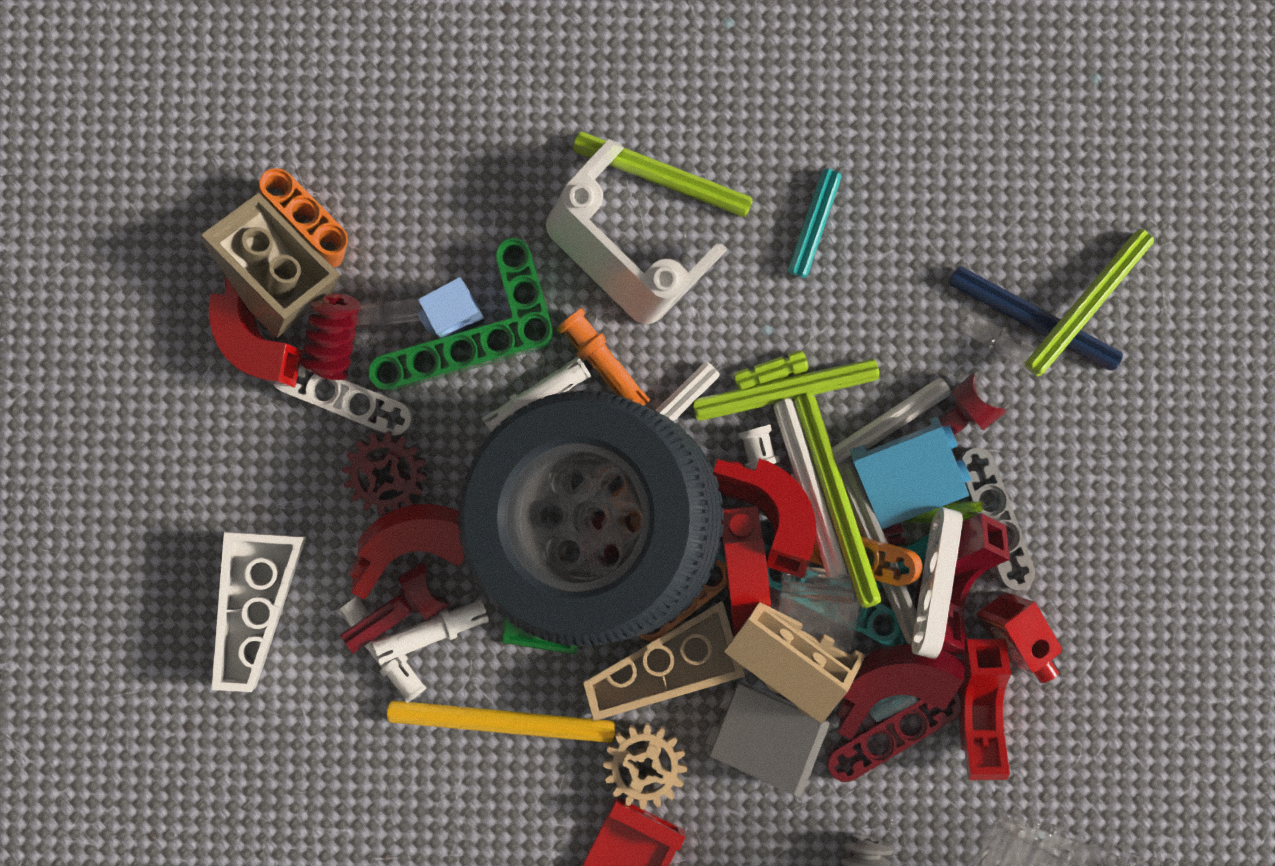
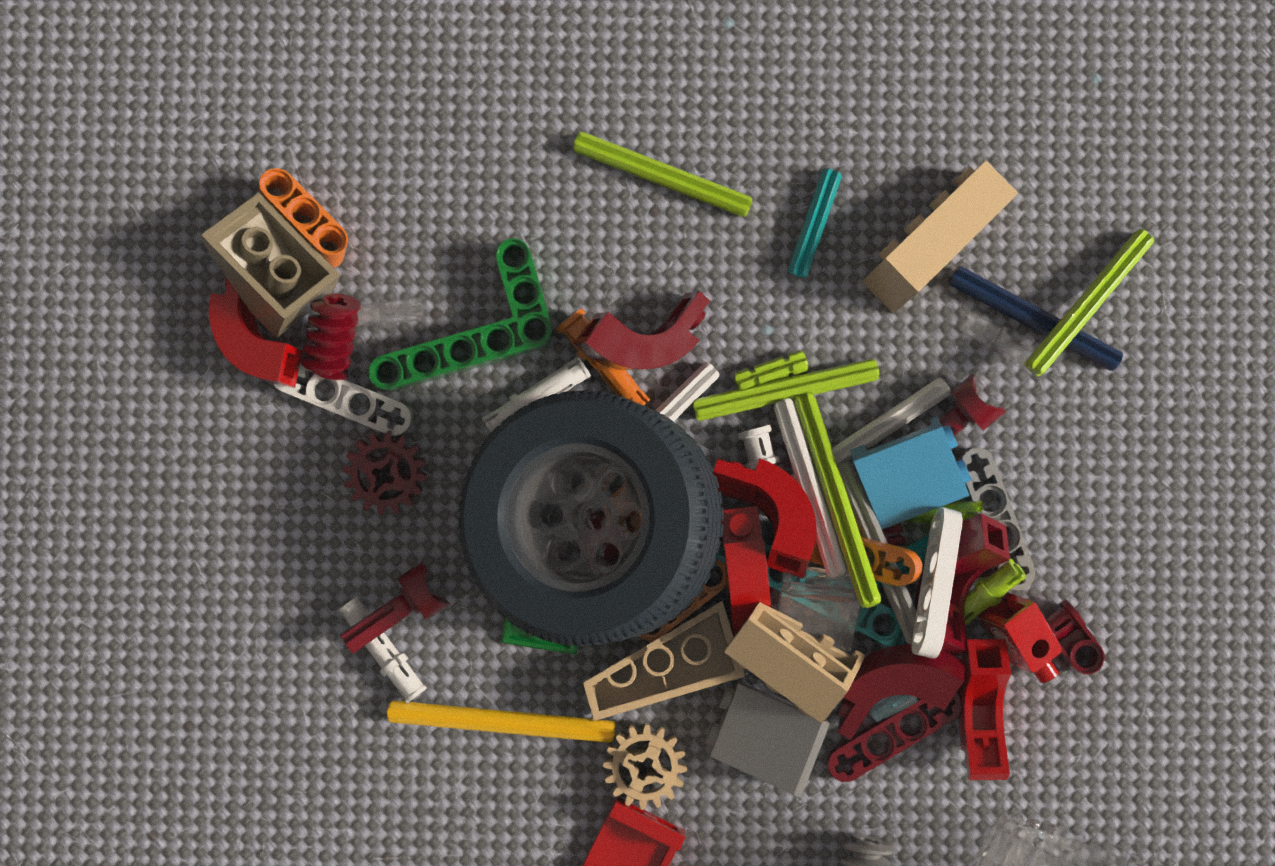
(251, 599): white wedge -> none
(403, 531): red arch -> none
(430, 631): white pin -> none
(449, 310): light blue brick -> none
(620, 348): none -> dark red arch
(640, 294): white windscreen -> none
(940, 236): none -> tan wedge
(990, 590): none -> lime pin
(1071, 635): none -> dark red piece

